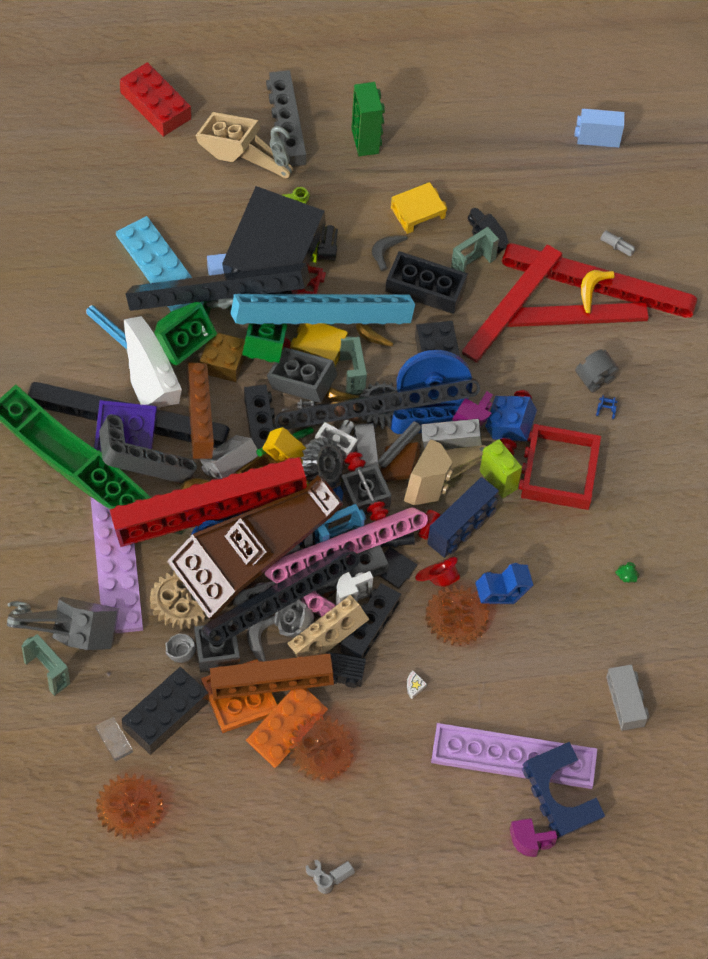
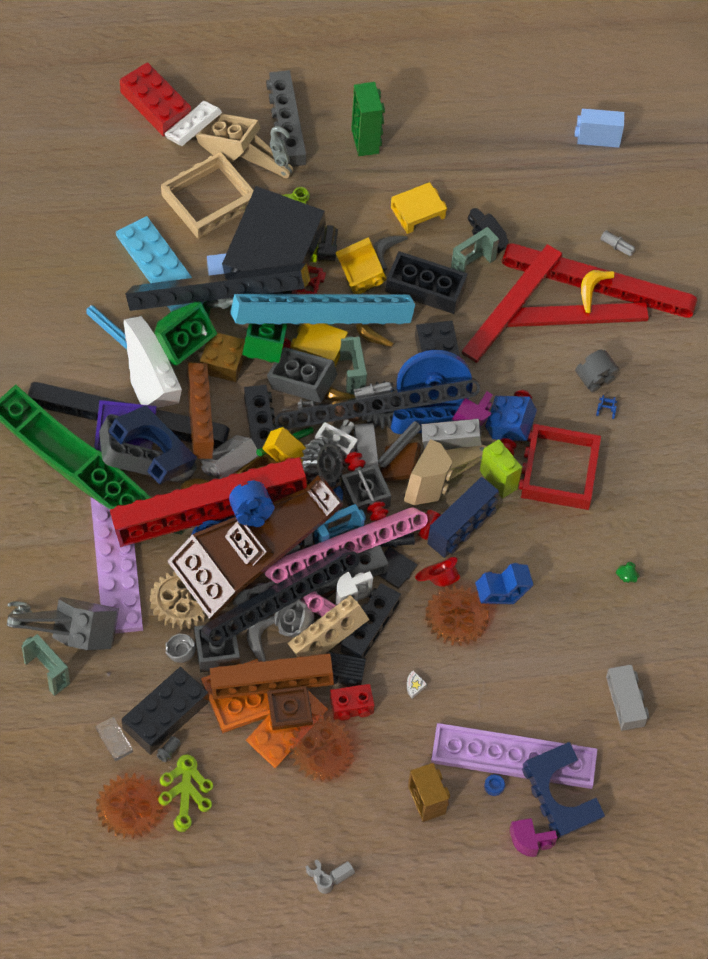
(145, 424): none -> dark blue arch
(168, 749): none -> dark grey pin
(186, 789): none -> lime plant
(193, 123): none -> white tile
(197, 172): none -> tan window
(251, 503): none -> blue brick
(289, 707): none -> reddish brown tile
(352, 702): none -> red brick
(361, 266): none -> yellow panel
(372, 390): none -> light grey axle
(428, 791): none -> pearl gold brick
(494, 785): none -> blue tile

